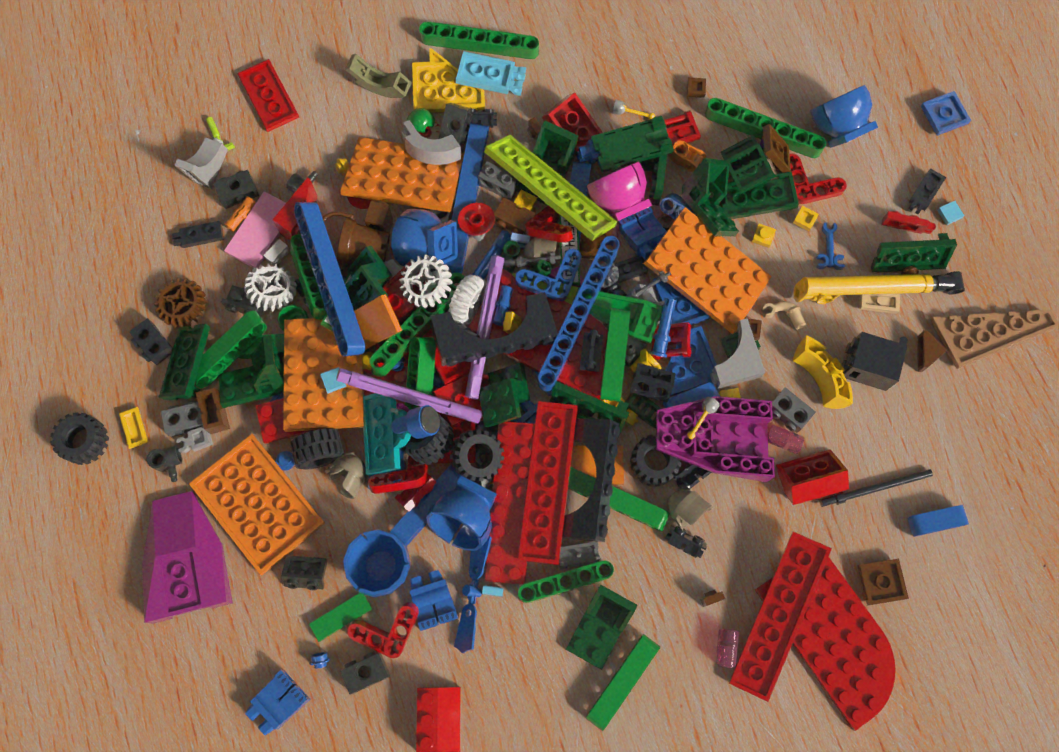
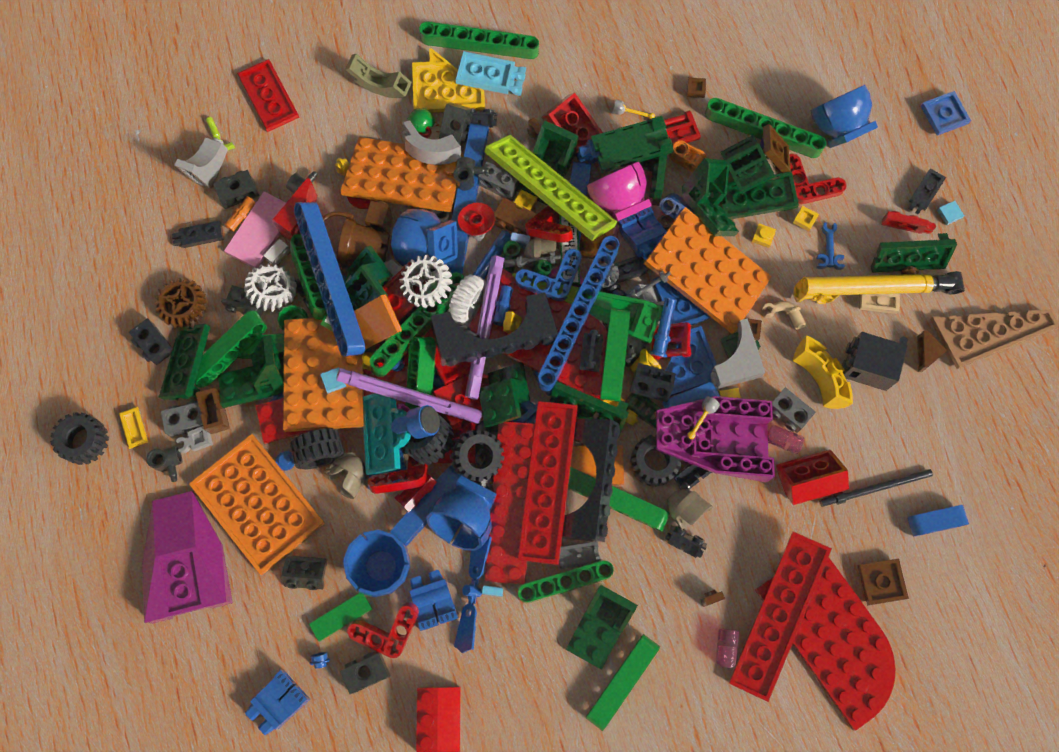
(467, 168): none -> pearl dark grey piece

